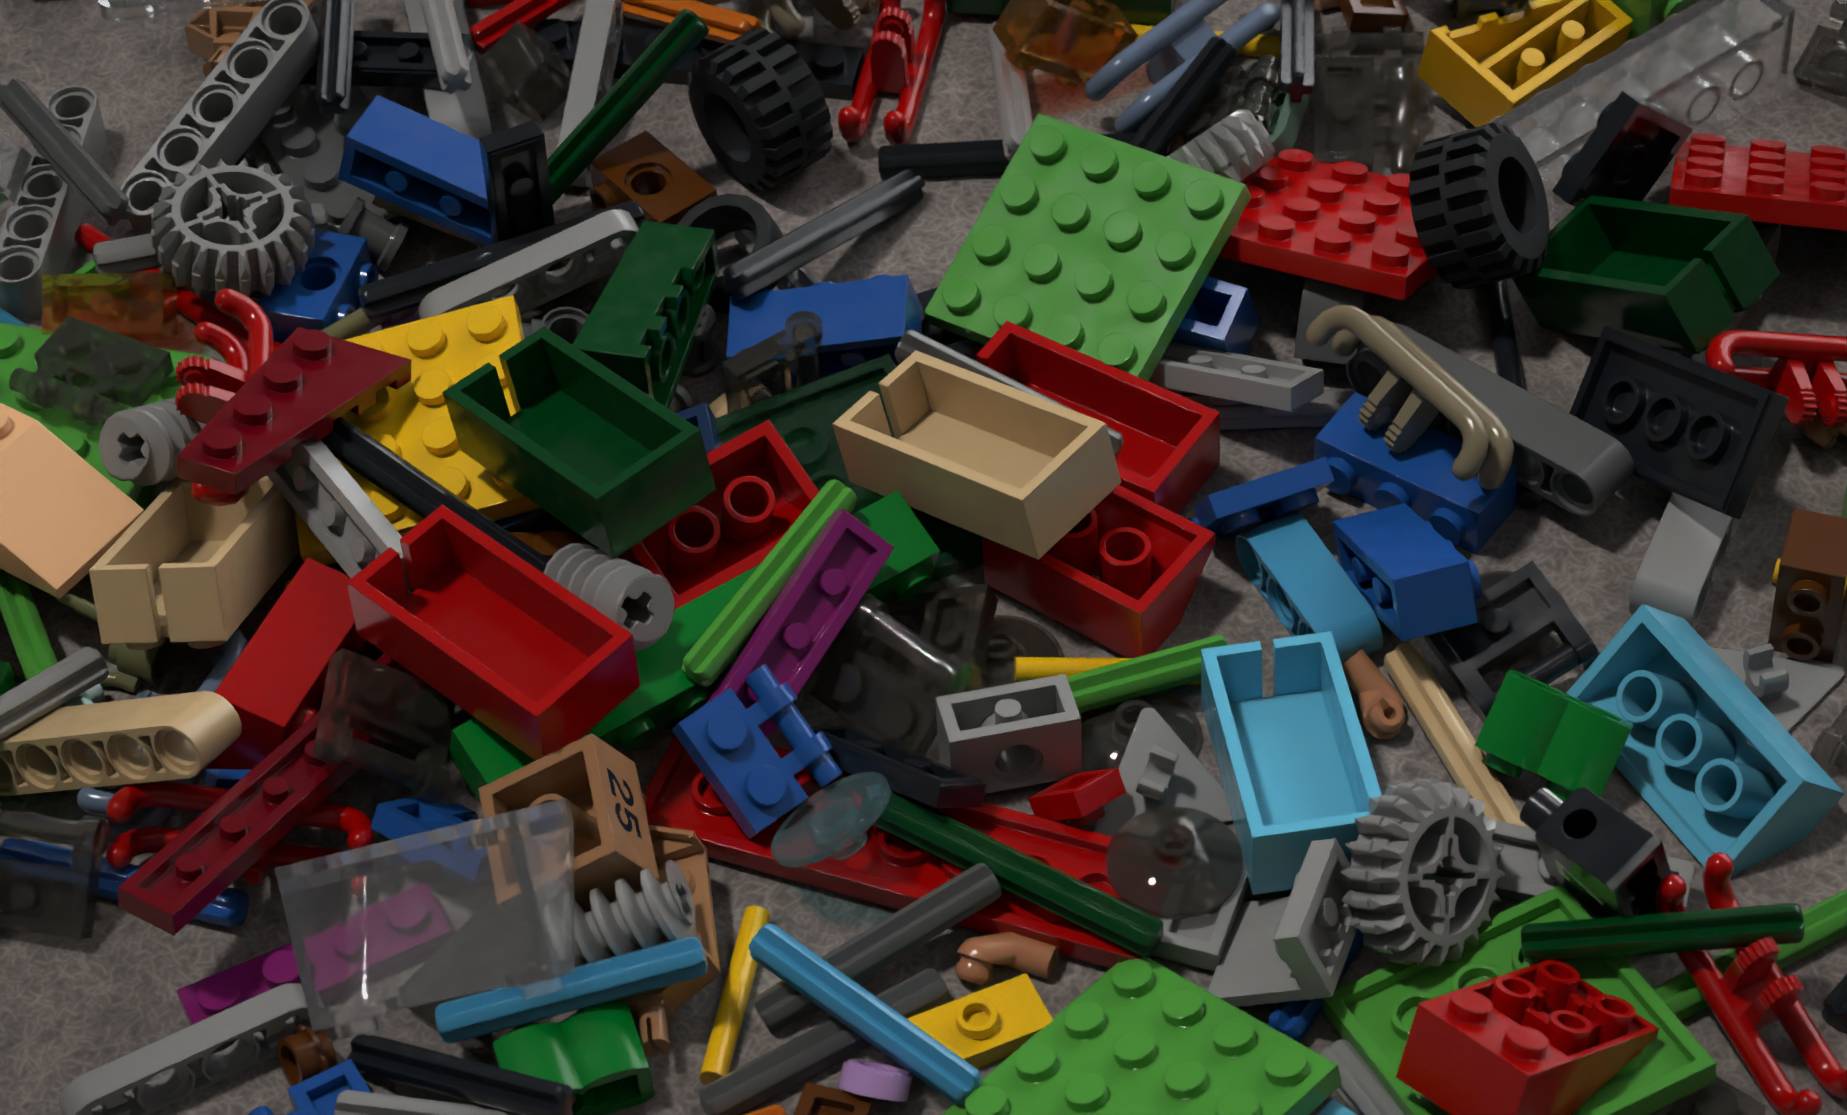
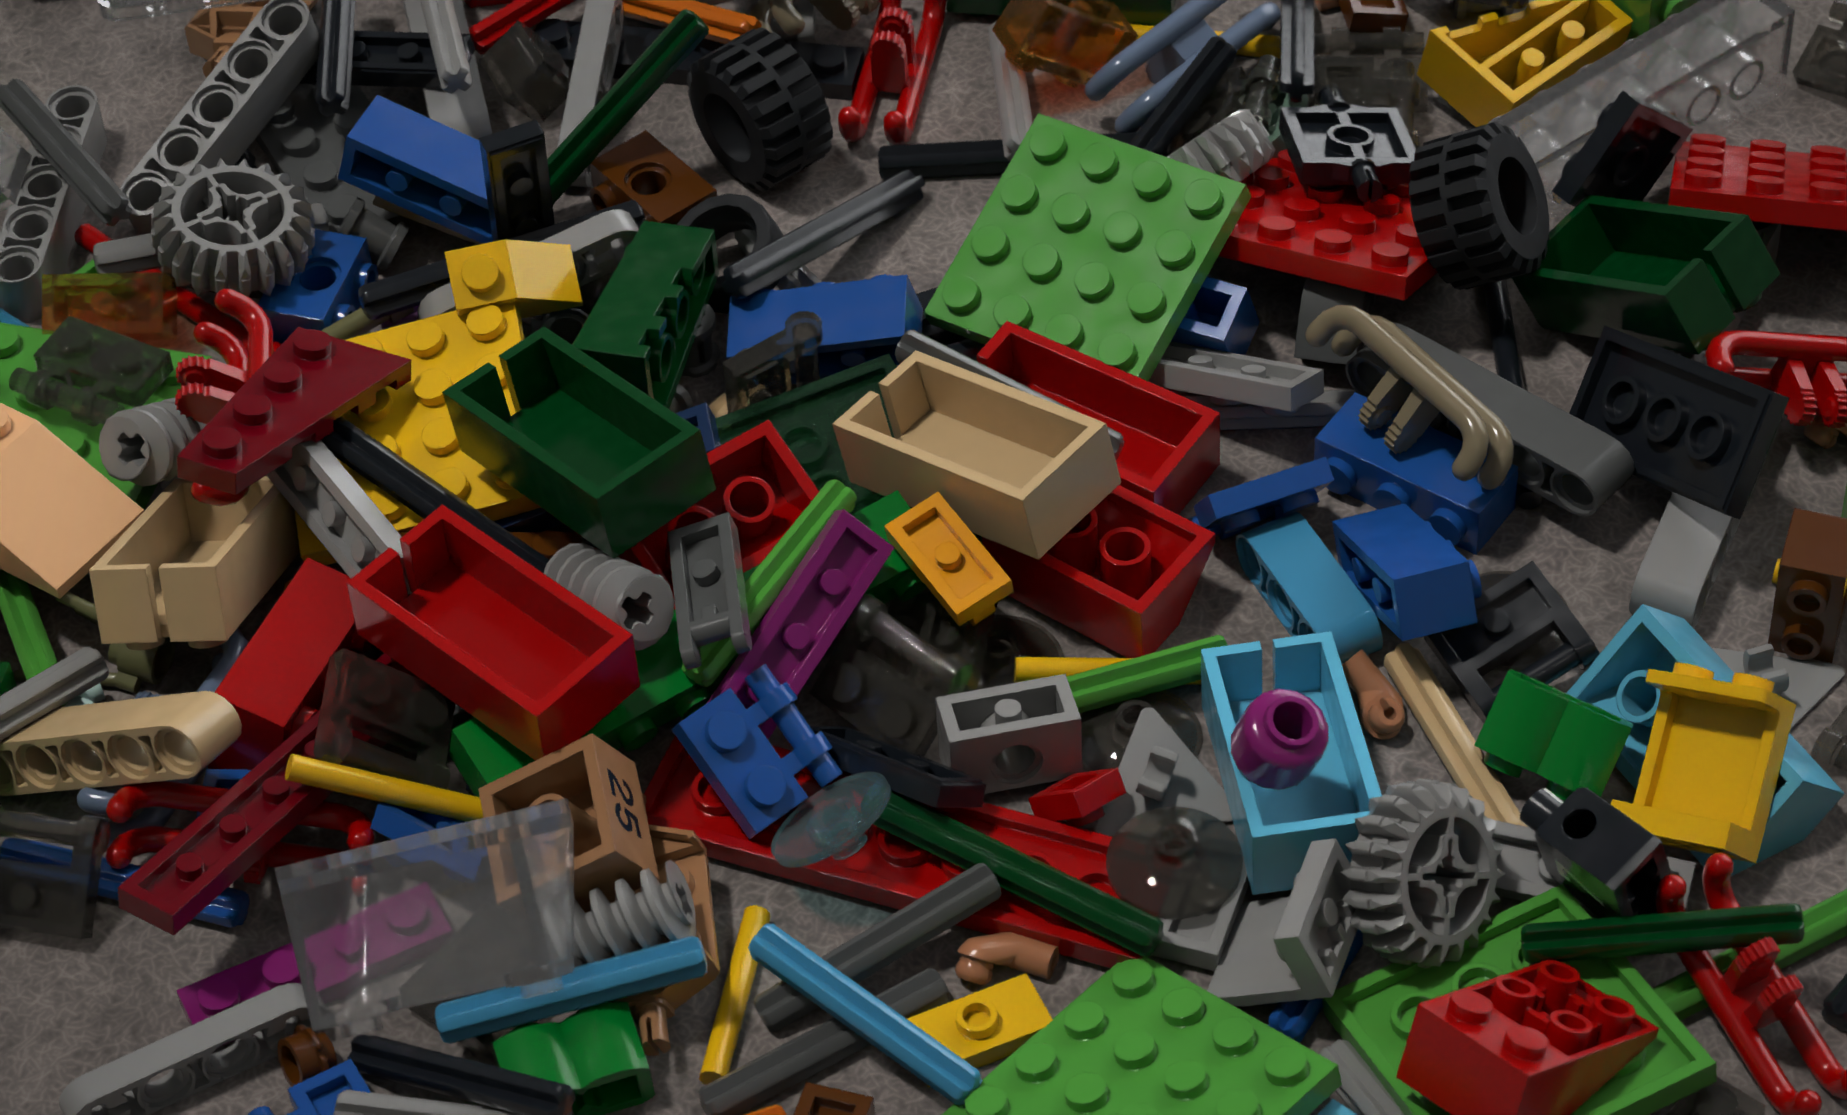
(383, 788): none -> yellow bar
(506, 271): none -> yellow slope
(708, 587): none -> dark grey hinge
(875, 1080): lavender tile -> none
(949, 560): none -> light orange plate
(1279, 739): none -> magenta head
(1347, 145): none -> black plate
(1711, 761): none -> yellow panel

